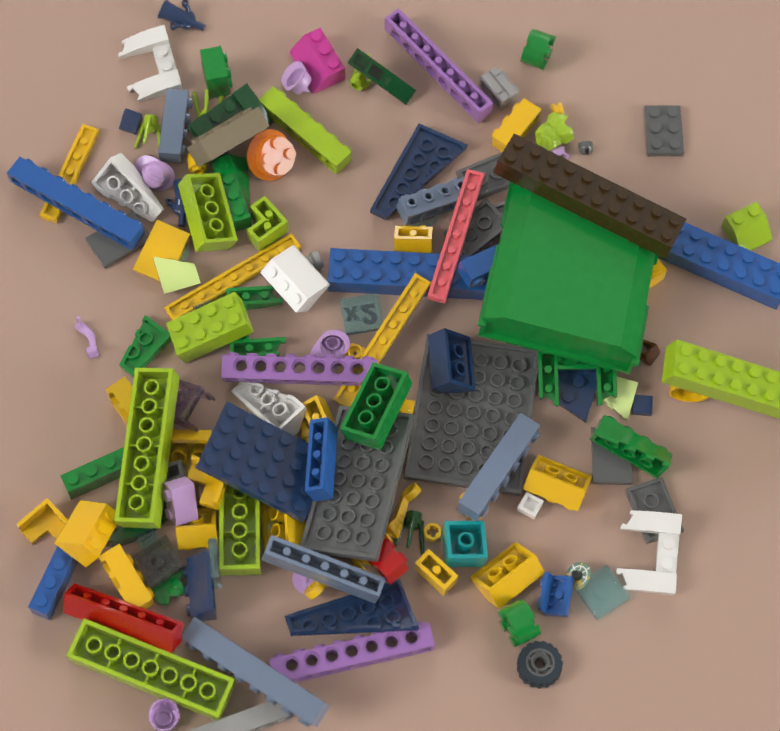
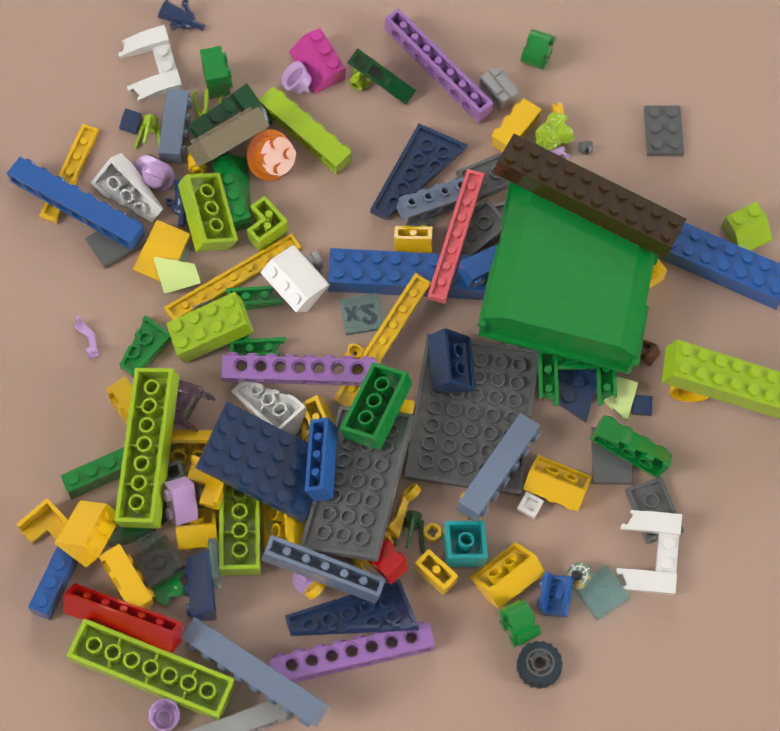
(331, 343): lavender piece -> none

